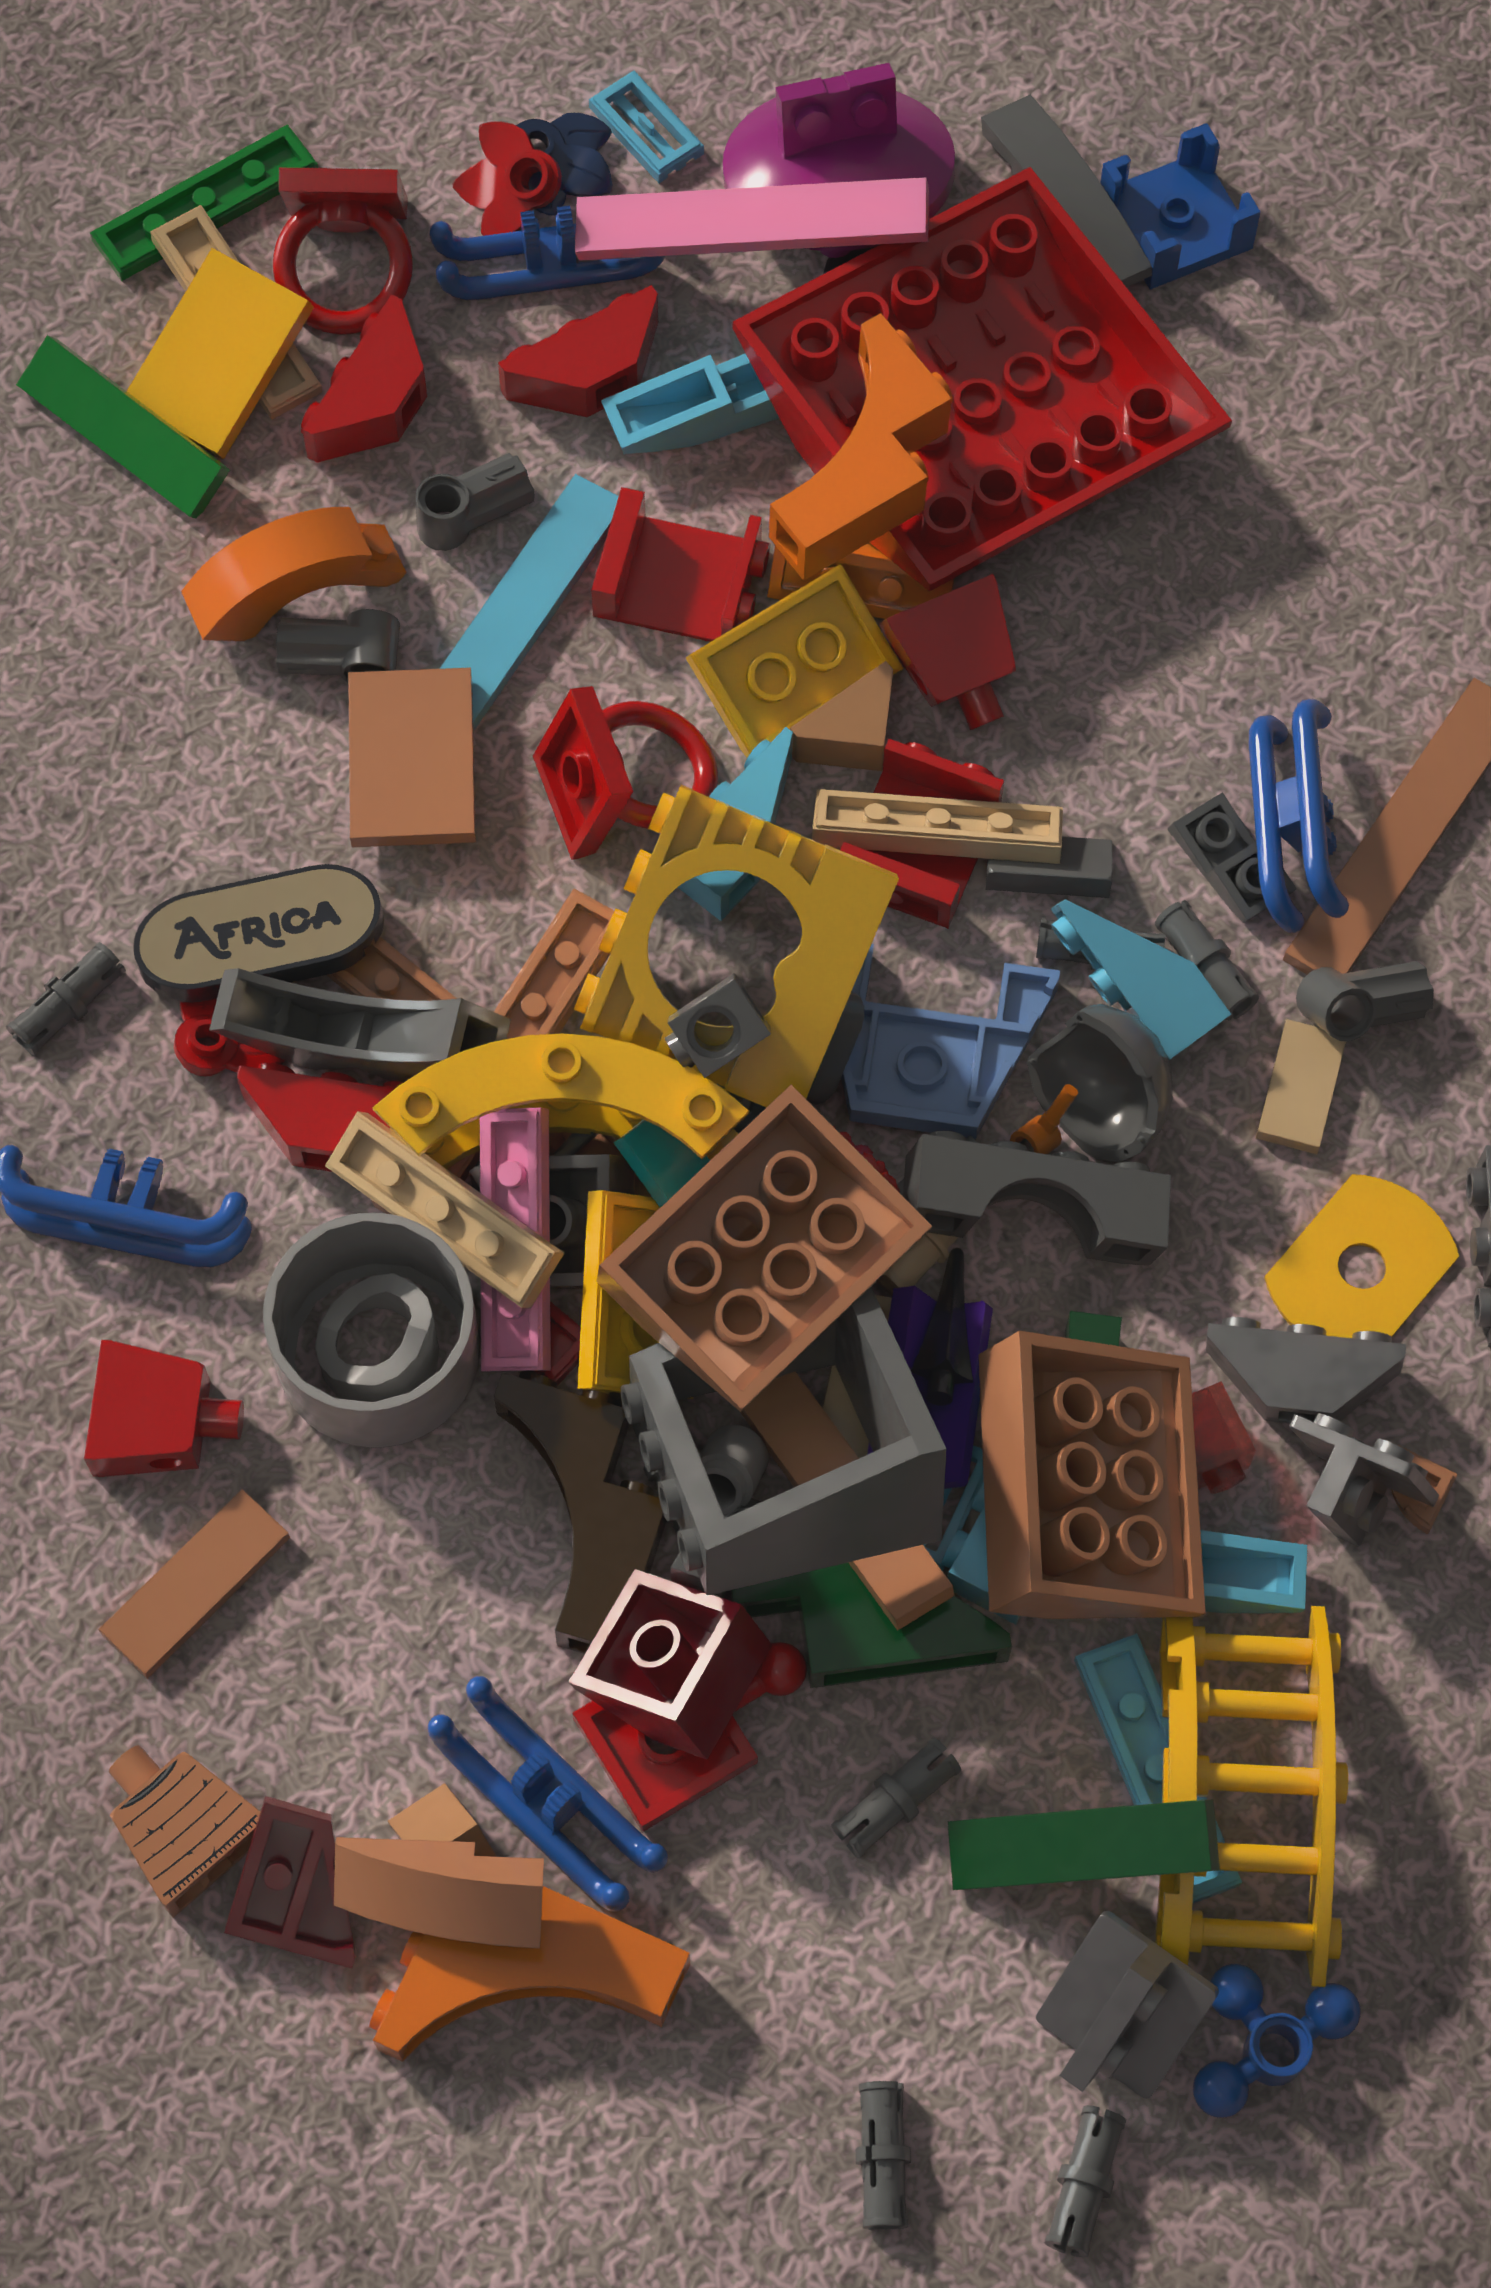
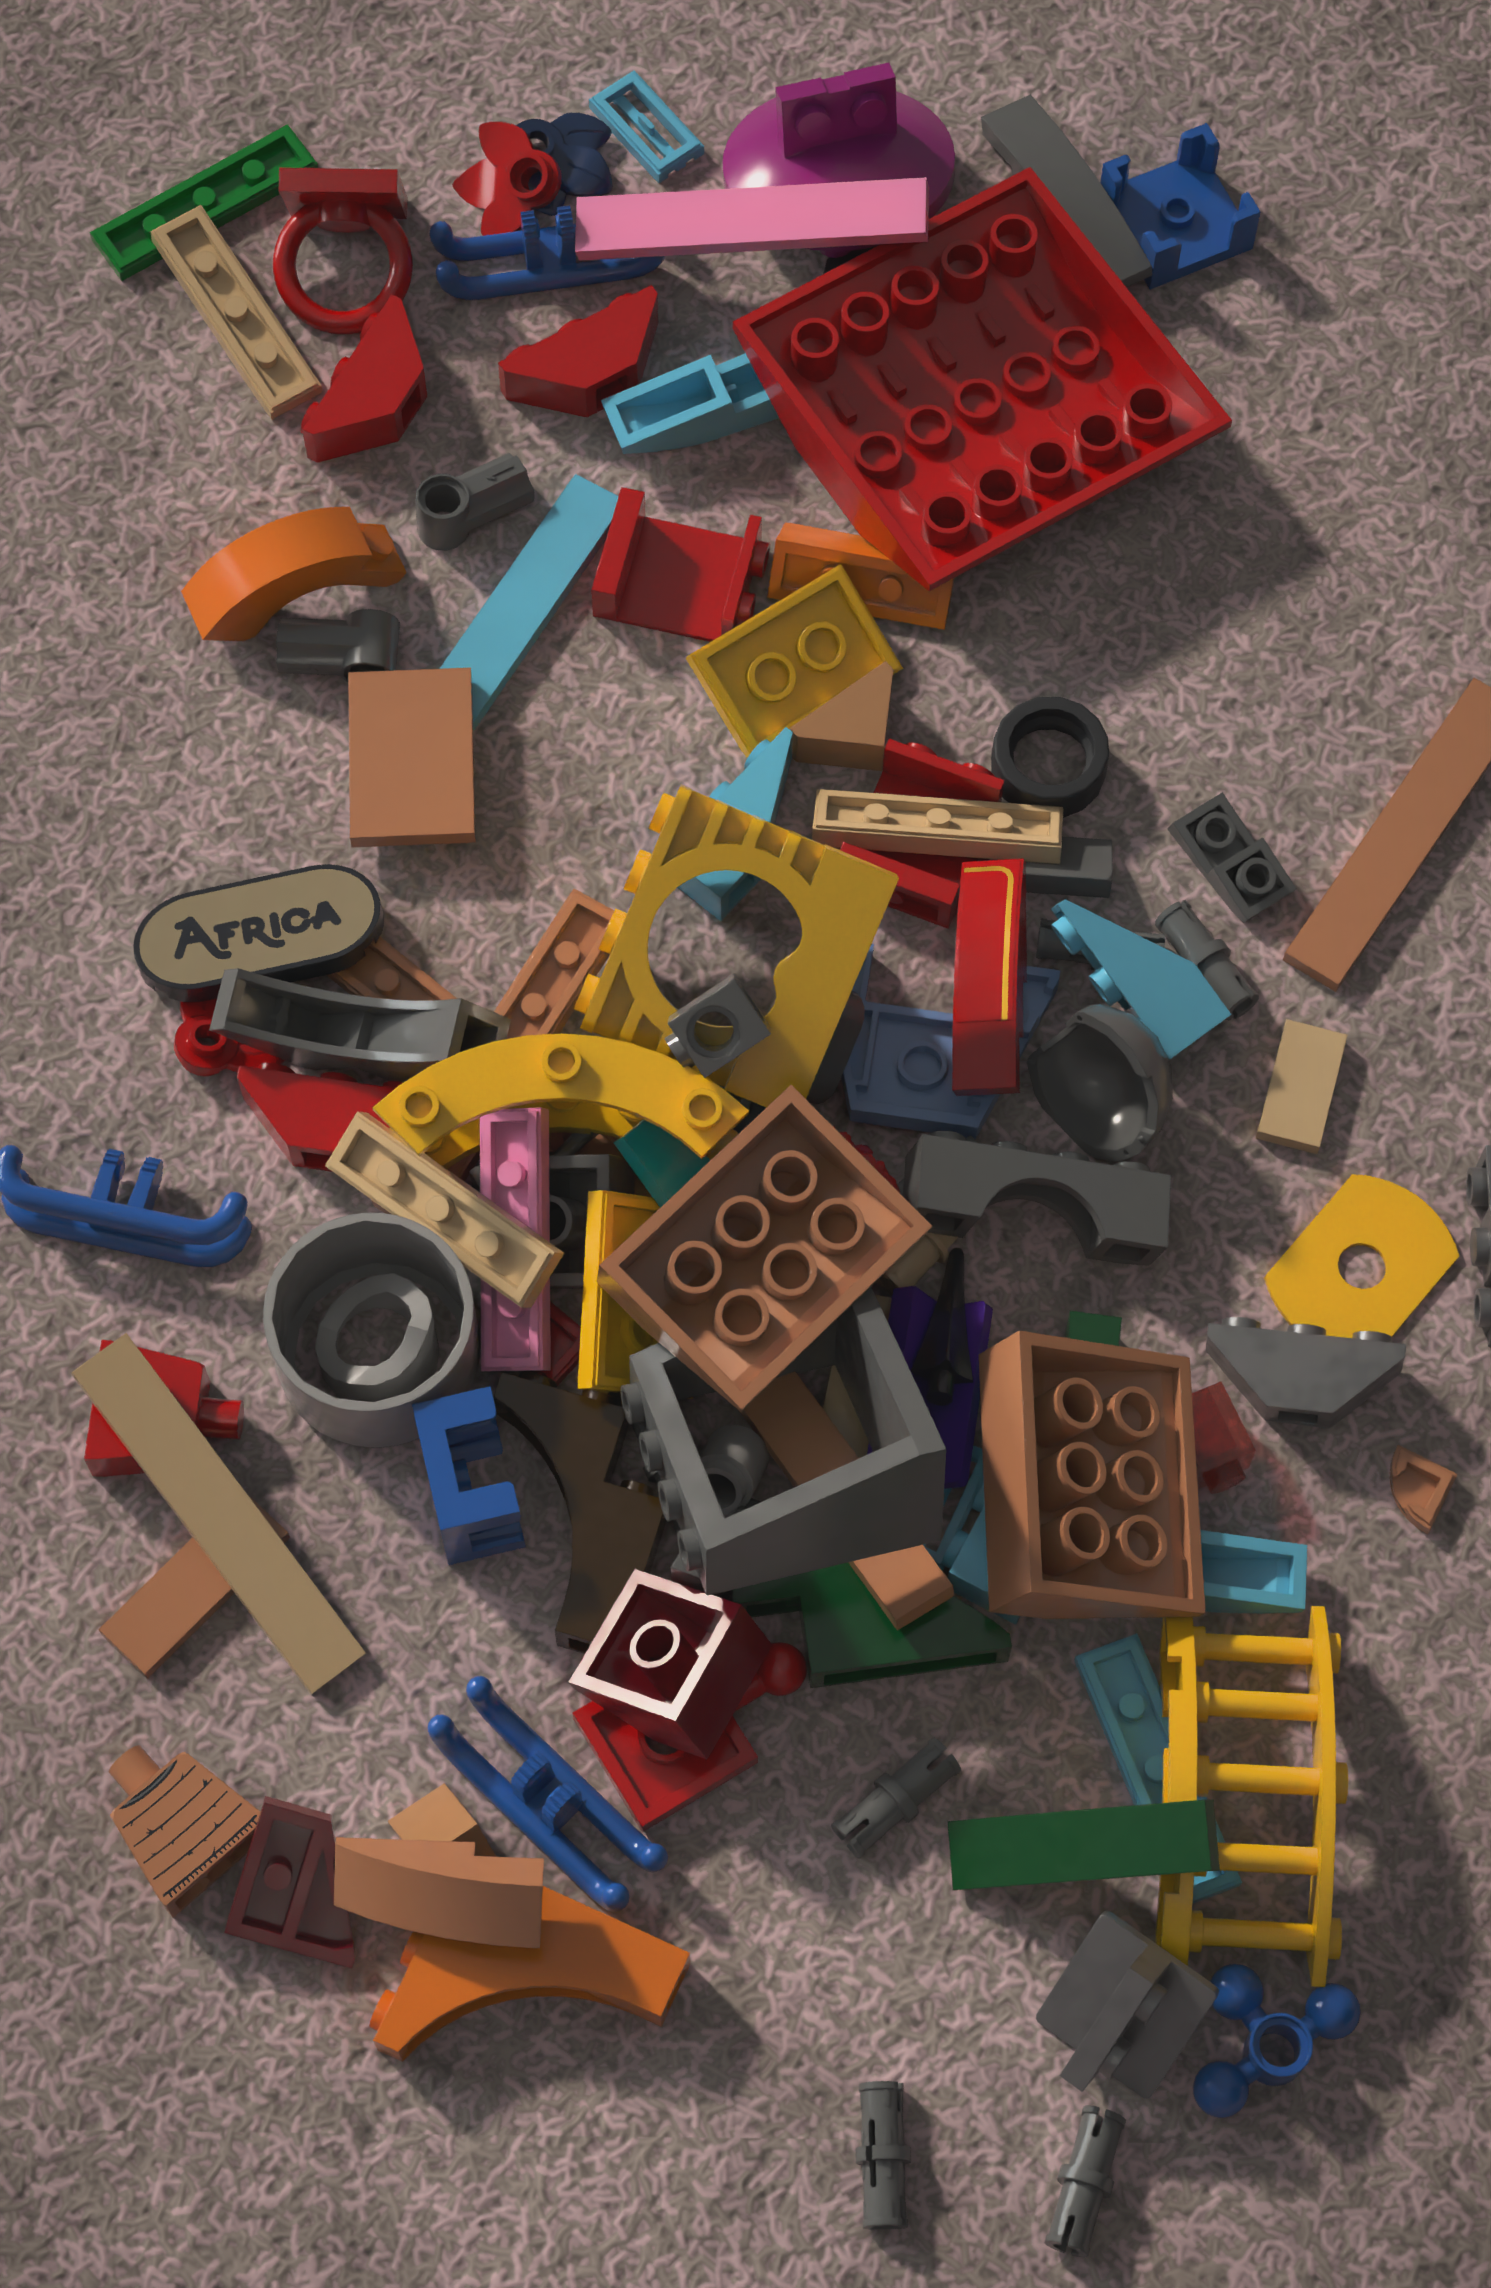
(66, 998): dark grey pin -> none
(123, 427): green tile -> none
(218, 1513): none -> tan tile
(219, 351): yellow tile -> none
(469, 1519): none -> blue panel
(588, 774): red tile -> none
(876, 473): orange arch -> none
(956, 648): red torso -> none
(989, 977): none -> red slope
(1043, 1129): orange hand -> none
(1065, 717): none -> black tyre
(1293, 811): blue piece -> none
(1356, 1476): flat silver bracket -> none
(1364, 997): dark grey piece -> none

